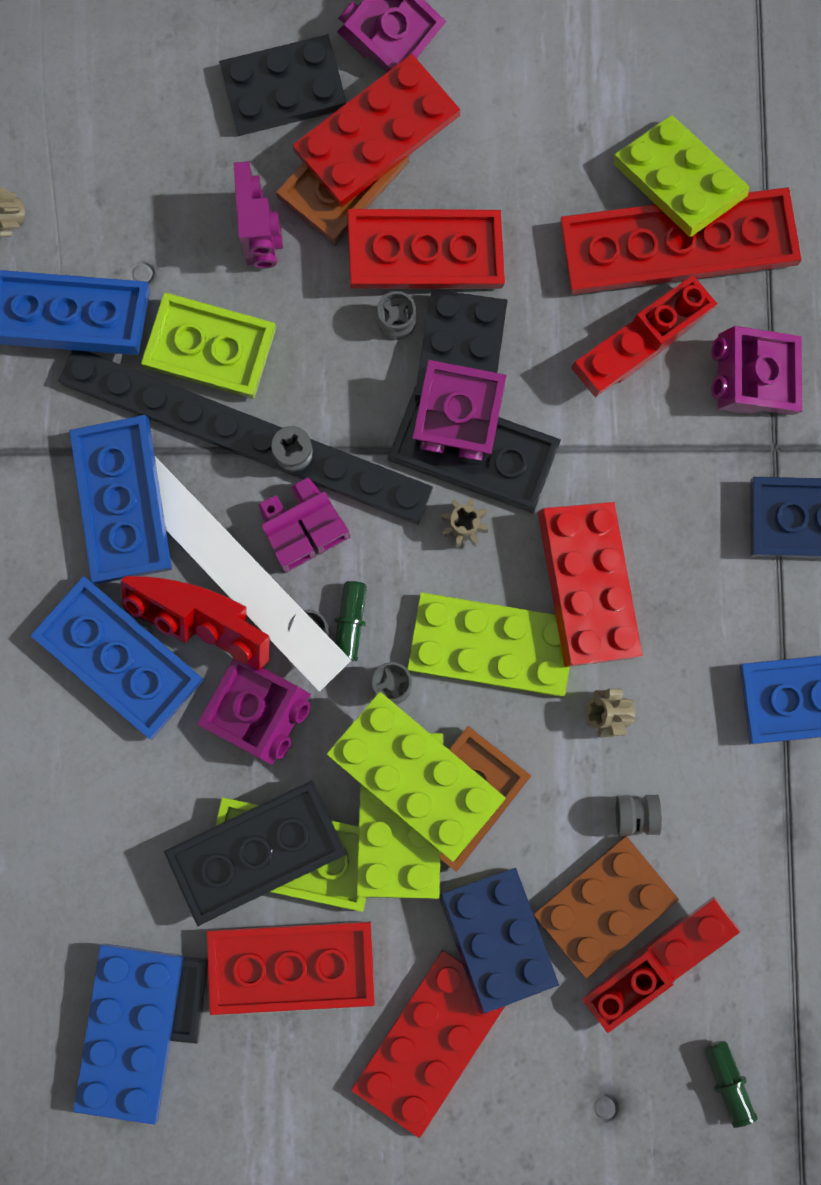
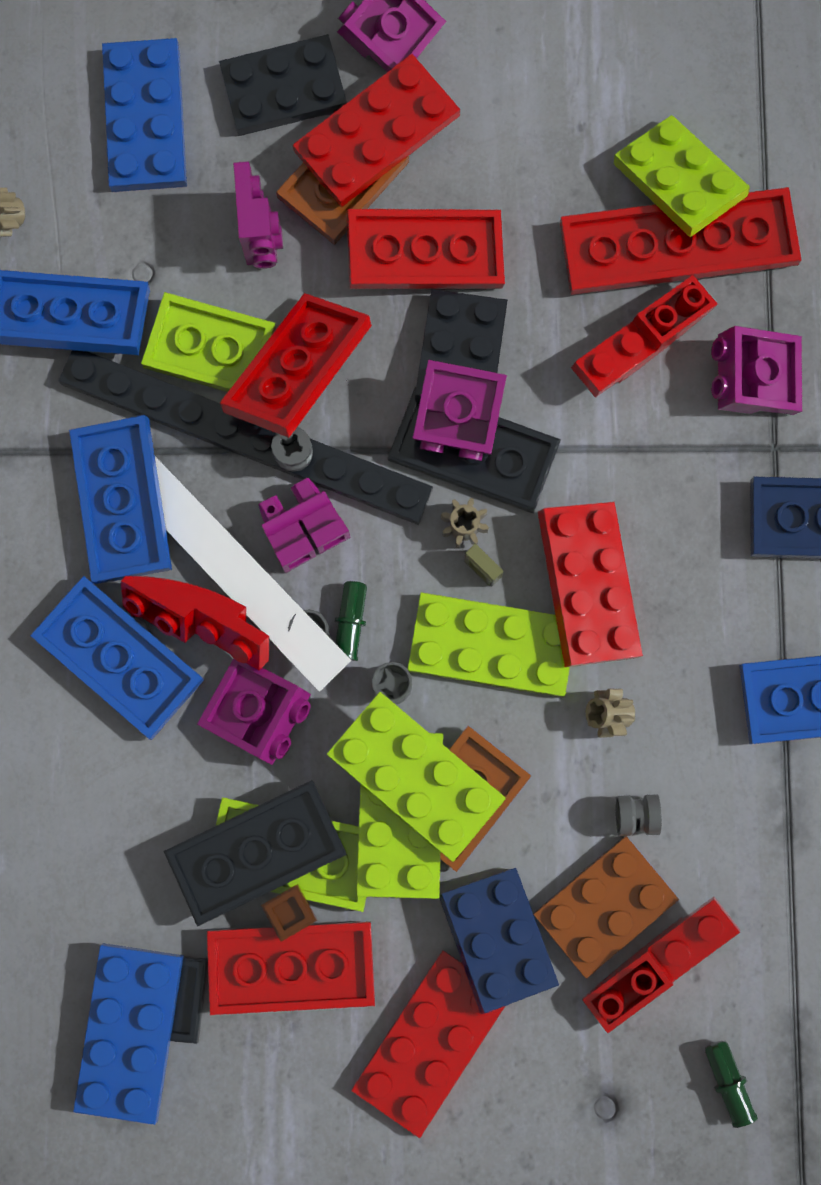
(144, 115): none -> blue plate
(289, 912): none -> reddish brown tile
(296, 364): none -> red plate
(393, 308): dark grey wheel -> none
(483, 565): none -> olive tile

